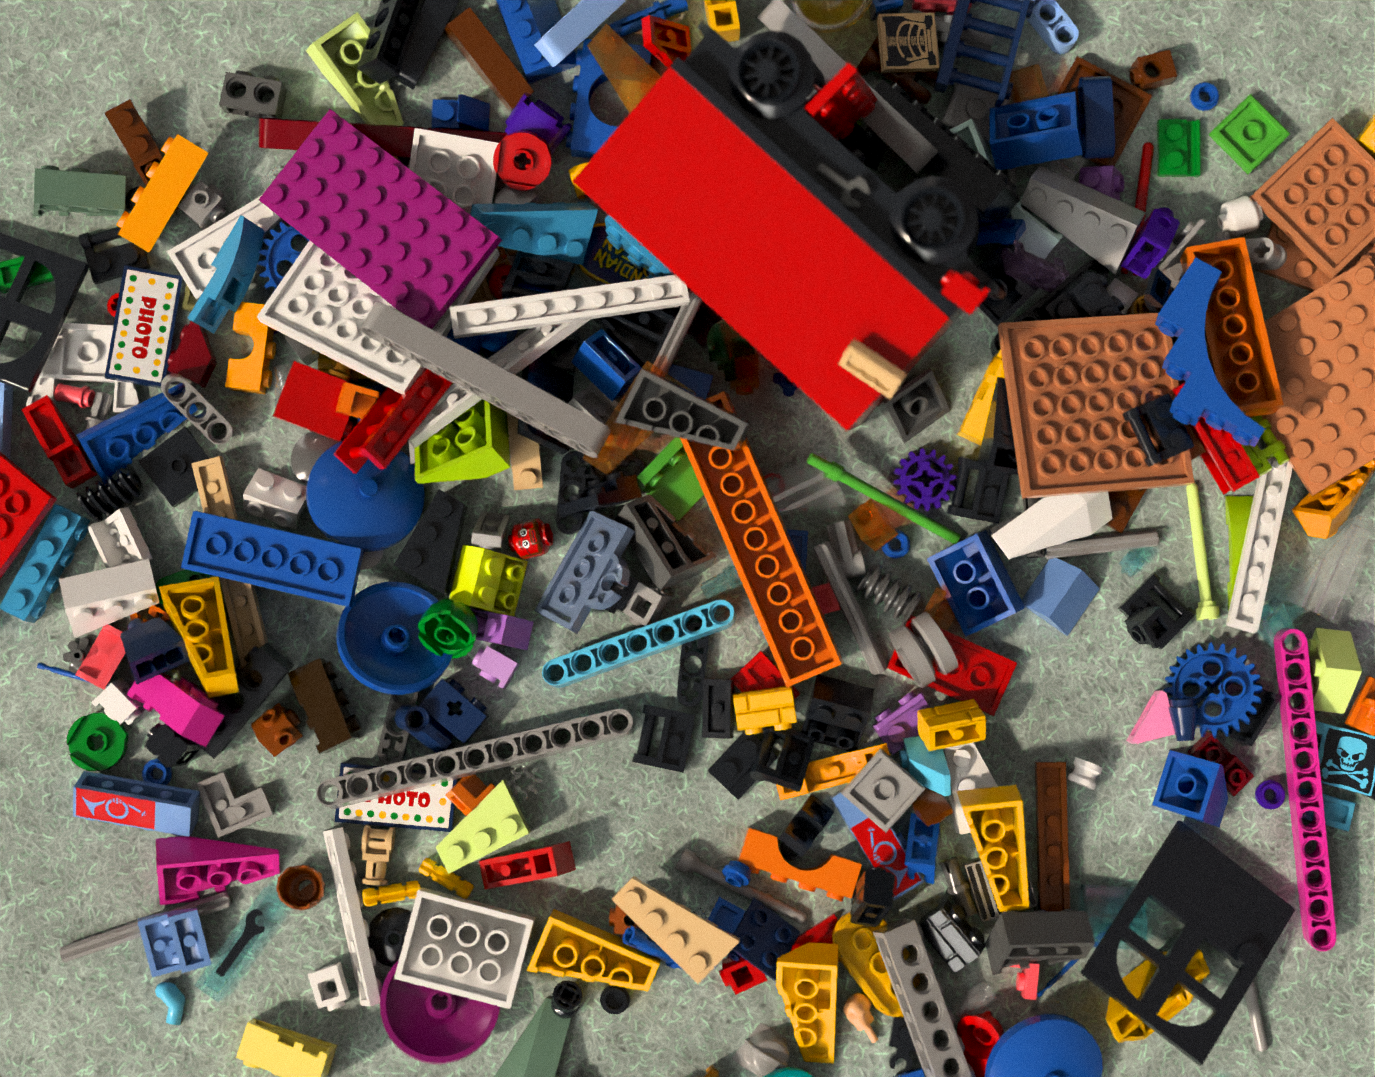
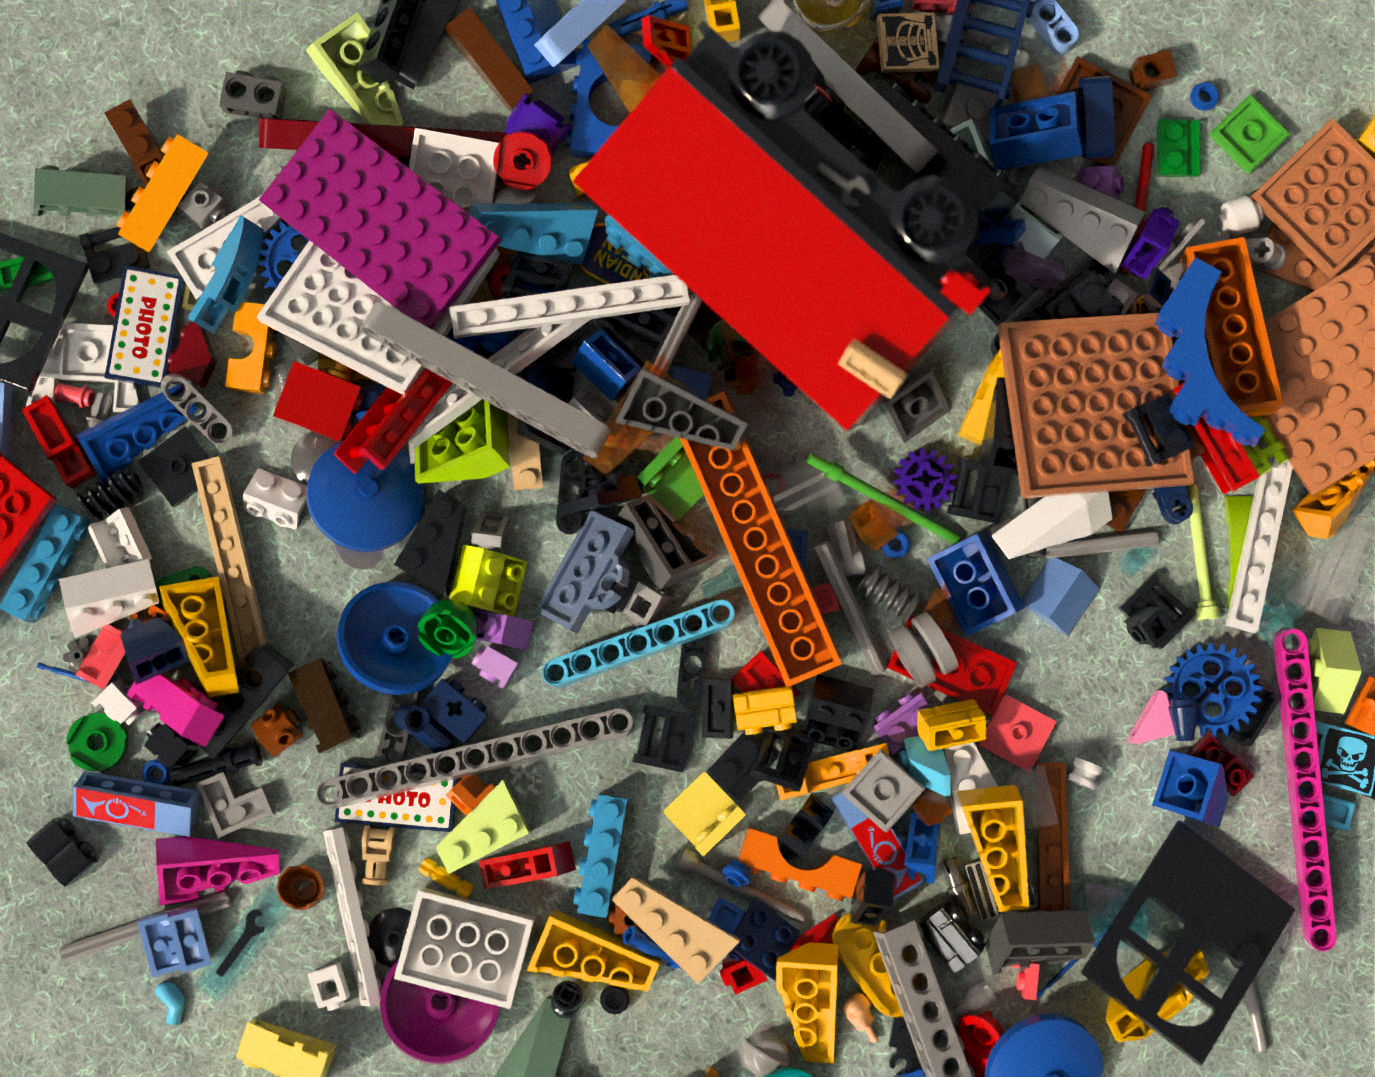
(62, 850): none -> black brick
(229, 761): none -> black pin
(272, 558): blue plate -> none
(355, 400): orange panel -> none
(390, 893): yellow axle -> none
(461, 114): blue slope -> none
(531, 538): red head -> none
(602, 855): none -> dark azure brick
(704, 813): none -> light yellow bracket
(842, 102): red plate -> none
(1017, 733): none -> coral plate
(1037, 797): none -> clear bracket
(1170, 497): none -> dark blue piece
(1279, 794): dark purple plate -> none

